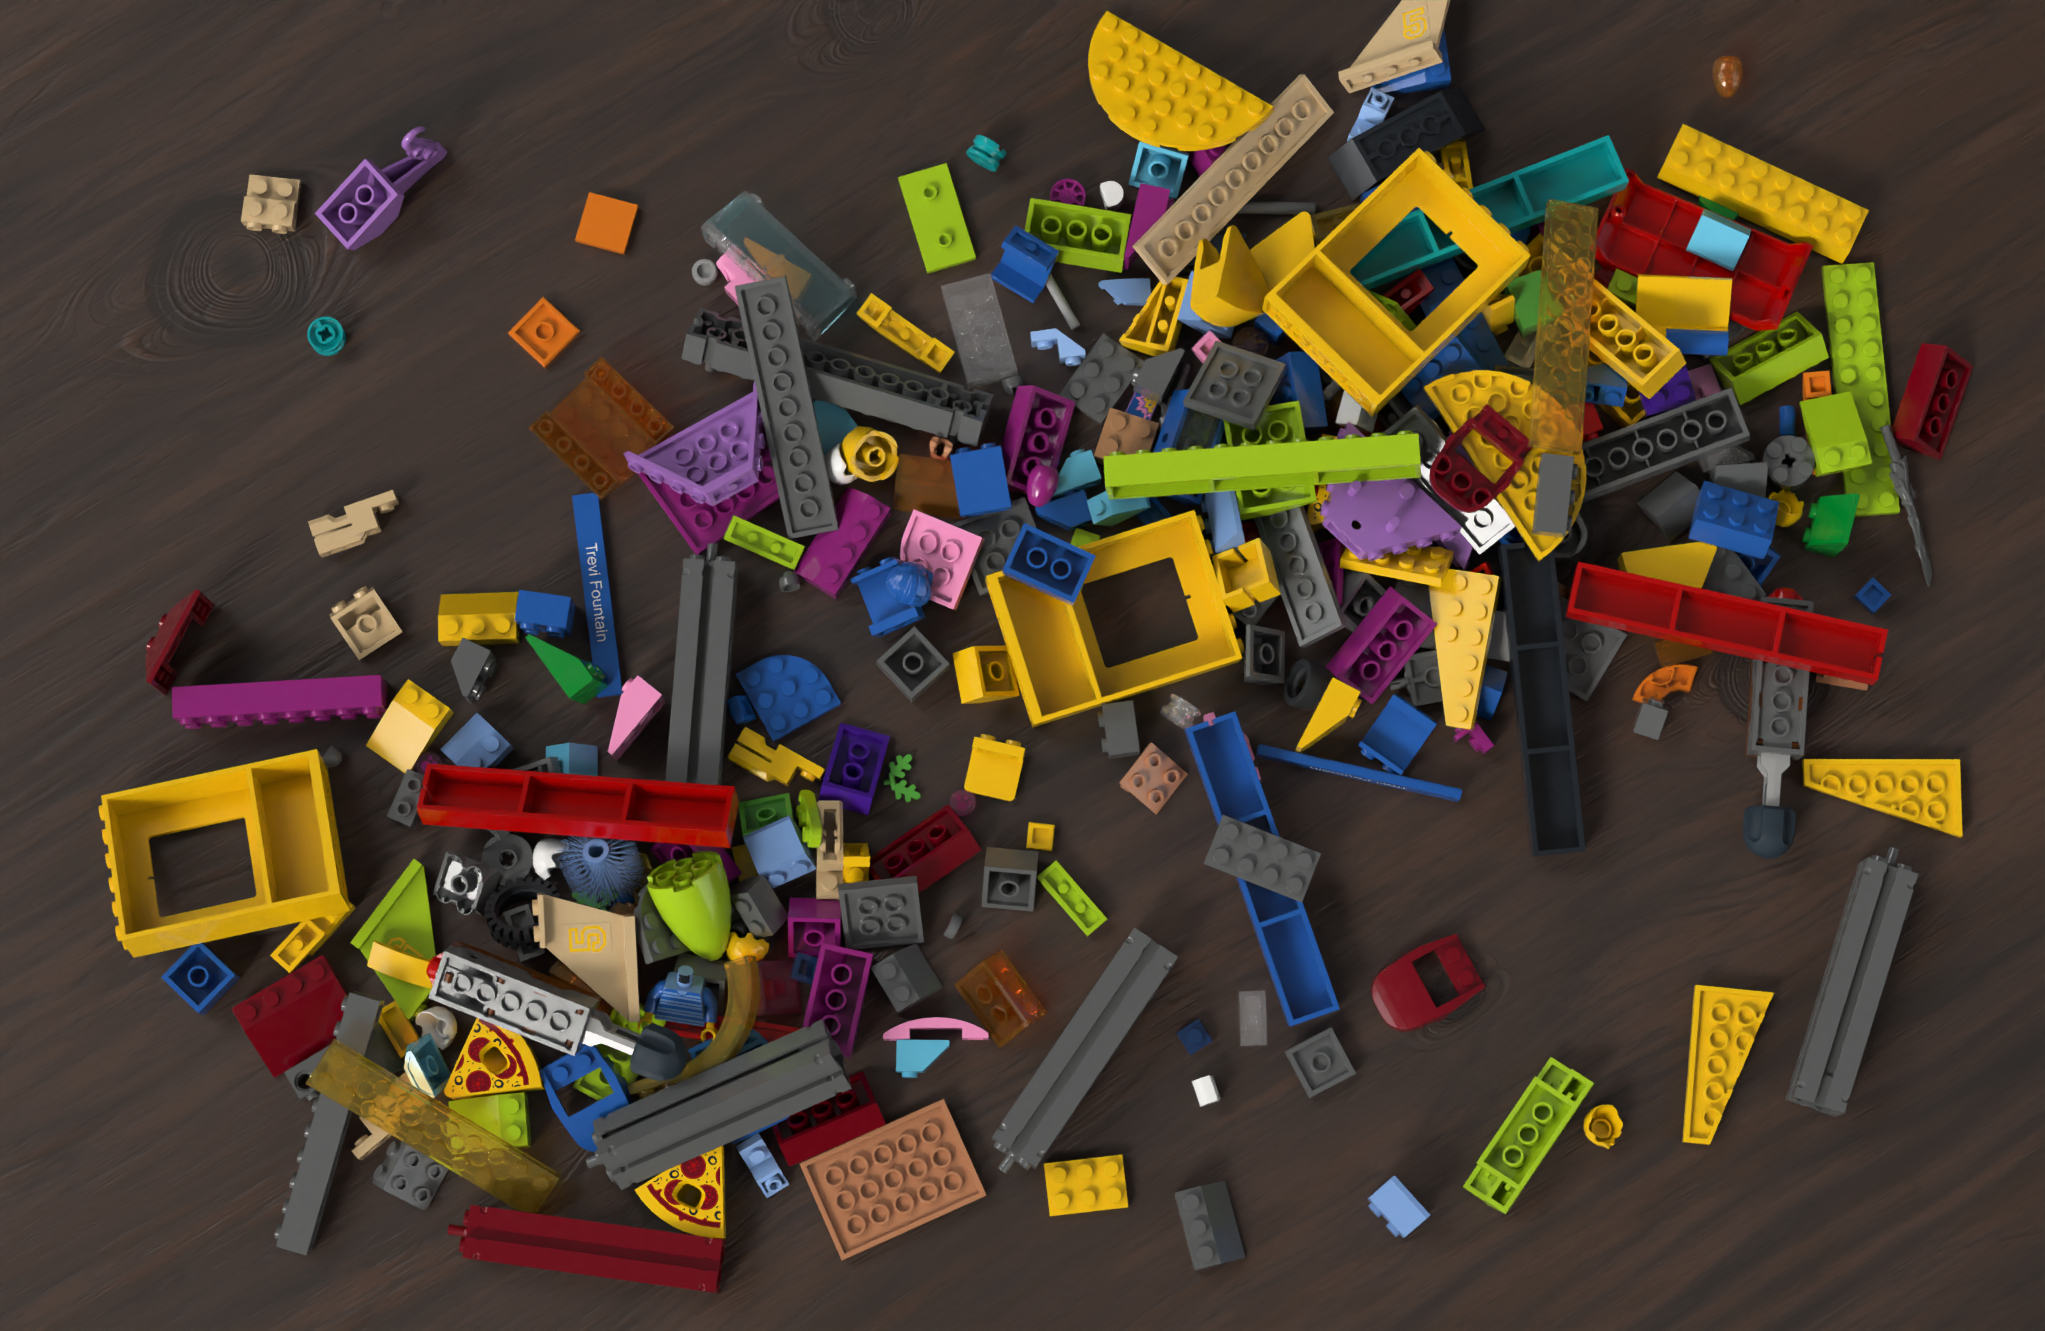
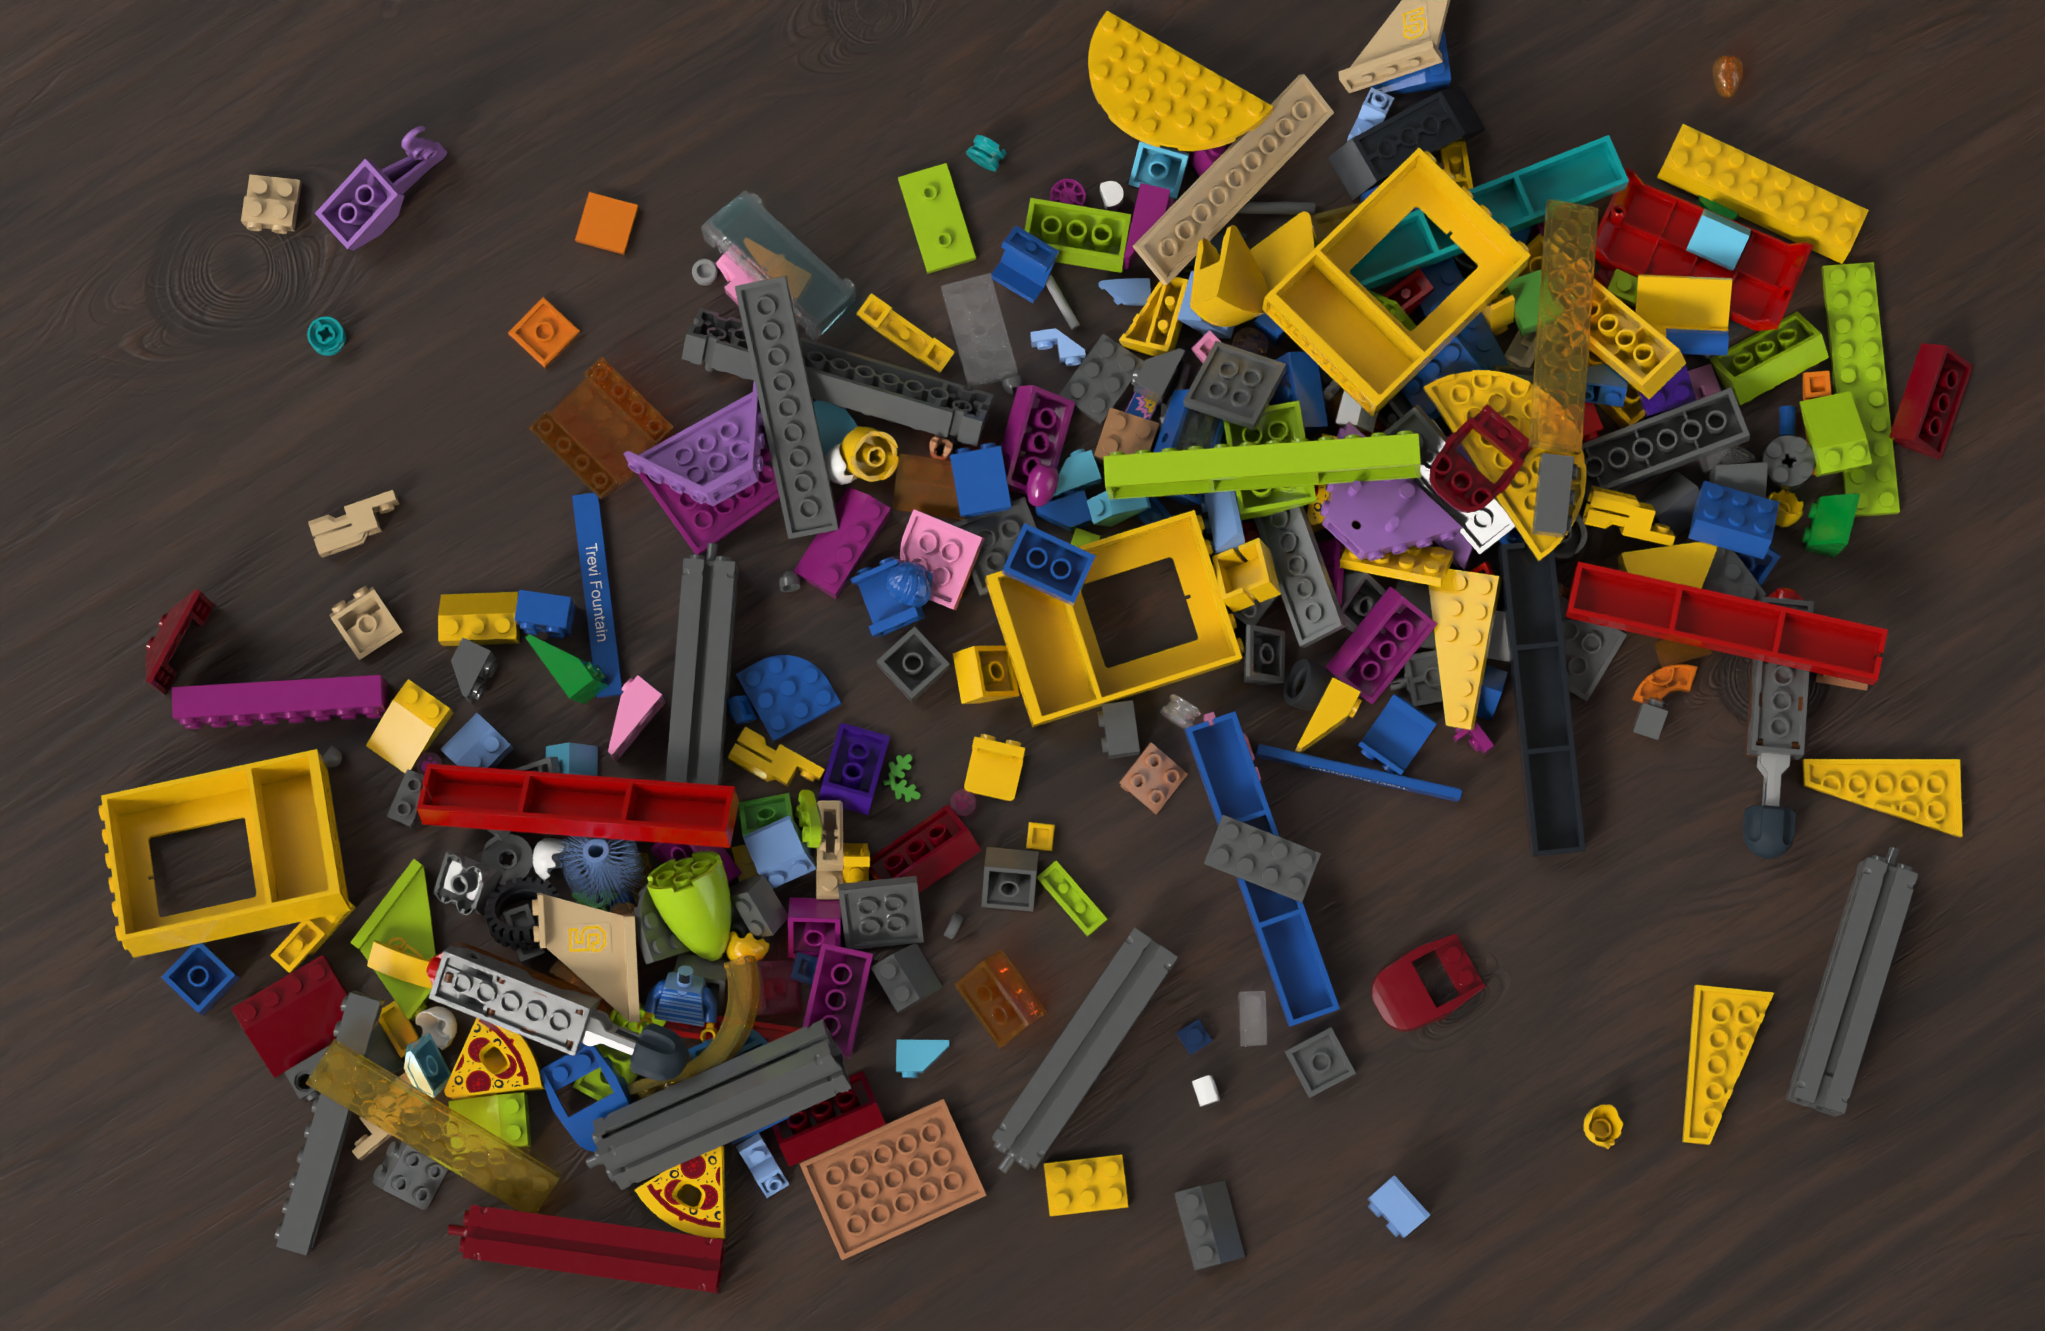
(763, 542): lime plate -> none
(902, 1031): bright pink slope -> none
(1527, 1135): lime slope -> none
(1624, 510): none -> yellow plate
(1872, 596): blue plate -> none
(1904, 489): dark grey sword -> none

